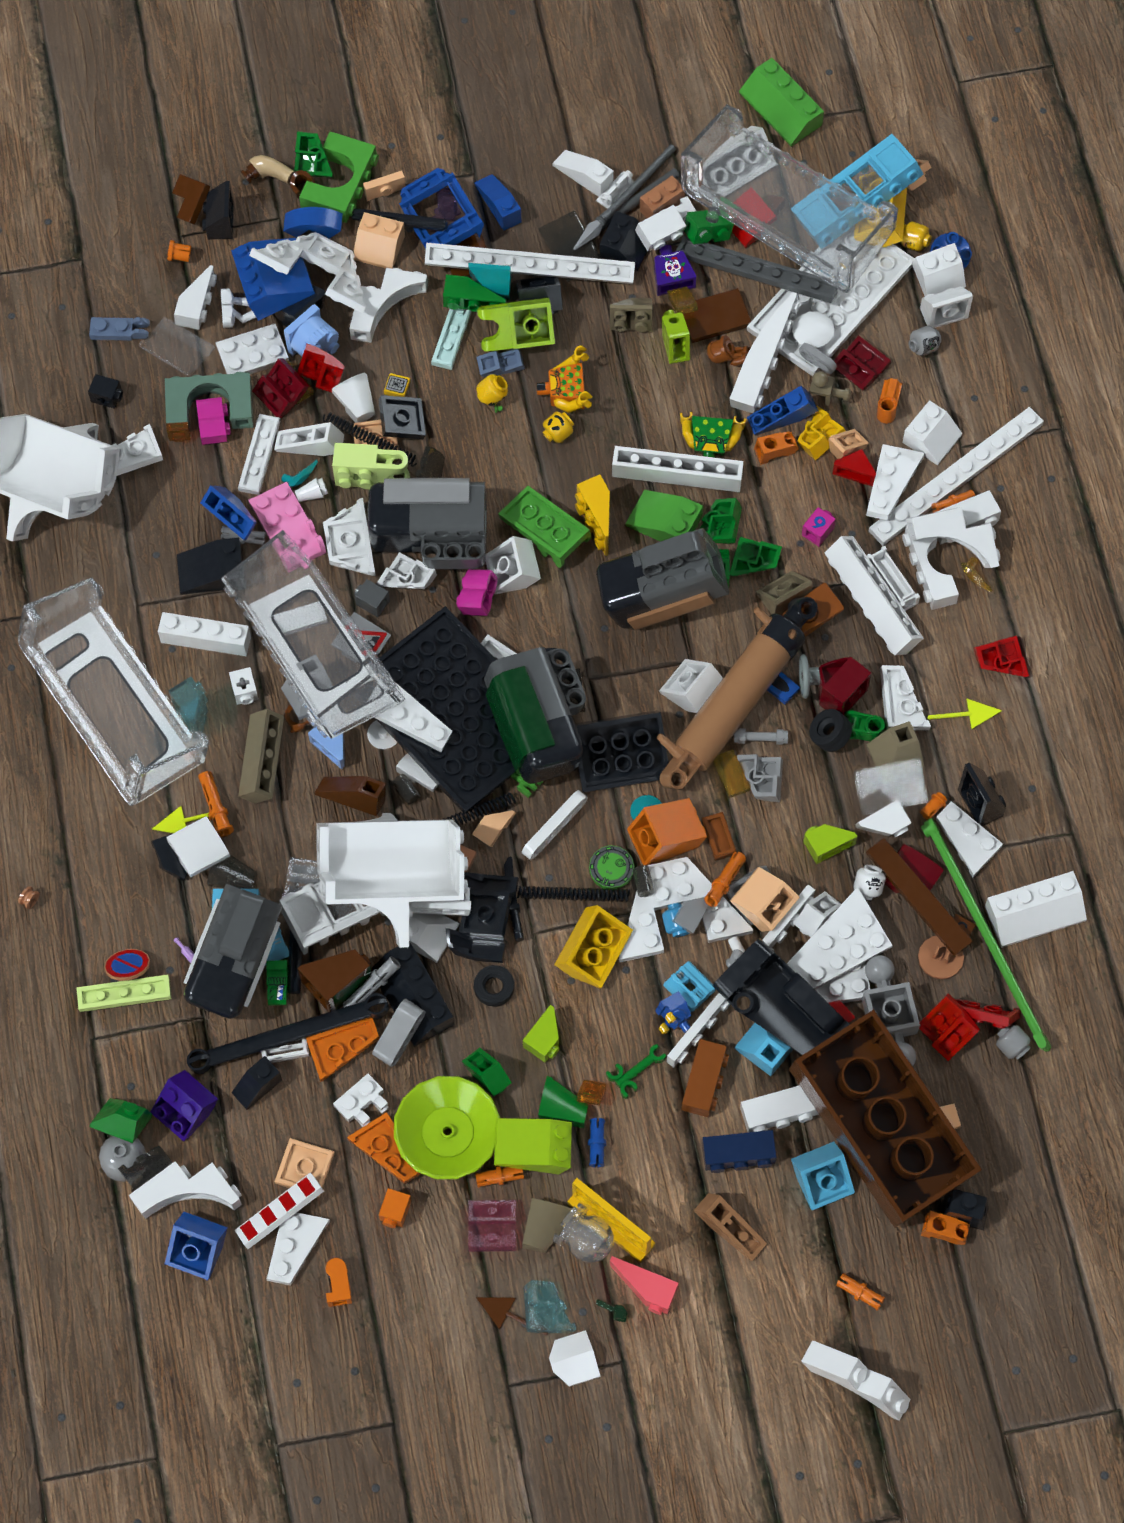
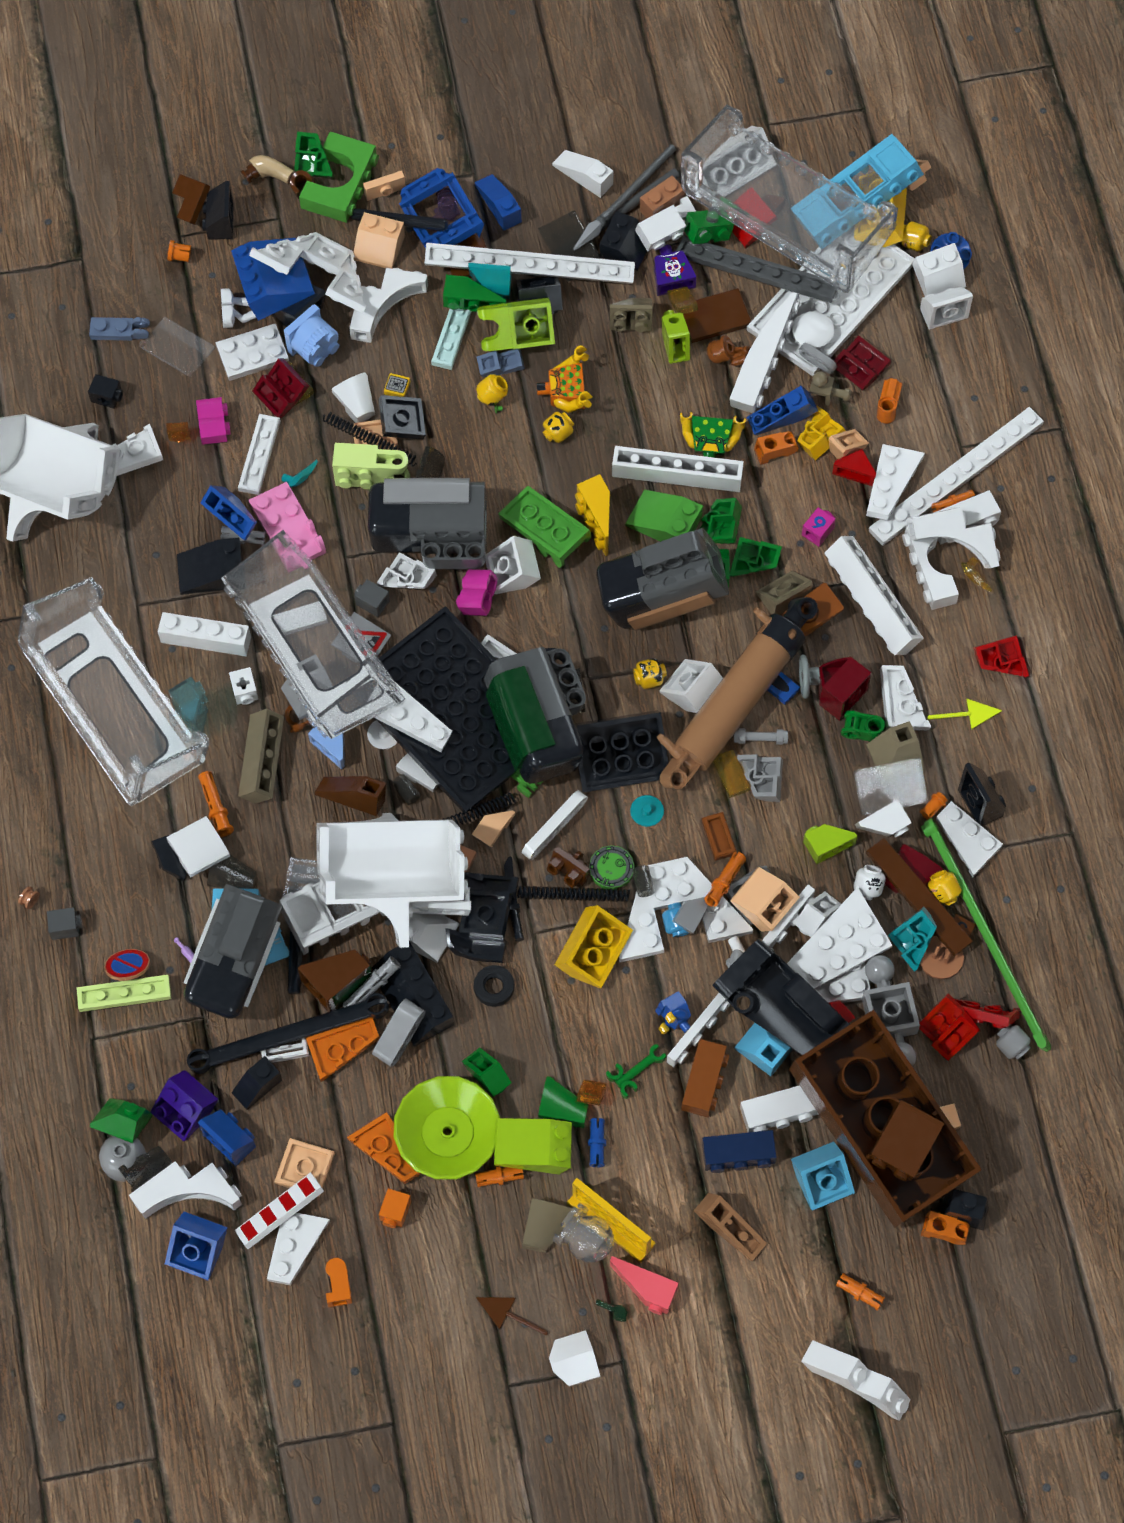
(63, 923): none -> dark grey brick
(176, 821): neon yellow piece -> none
(192, 302): white slope -> none
(227, 1136): none -> blue slope
(236, 388): sand green arch -> none
(277, 982): green leg -> none
(309, 440): white slope -> none
(313, 490): white cone -> none
(316, 219): blue brick -> none
(320, 367): red slope -> none
(349, 540): white wing -> none
(358, 1098): white plate -> none
(492, 1225): clear pink slope -> none
(543, 1037): lime slope -> none
(544, 1309): clear light blue slope -> none
(571, 865): none -> reddish brown hips
(615, 189): white hinge -> none
(649, 673): none -> yellow head
(666, 831): orange slope -> none
(691, 974): medium azure piece -> none
(782, 102): bright green slope -> none
(838, 737): black tyre -> none
(894, 579): white container -> none
(905, 1140): none -> reddish brown slope
(914, 937): none -> teal slope
(925, 340): light grey head -> none
(932, 433): white slope -> none
(944, 887): none -> yellow head
(1036, 909): white slope -> none

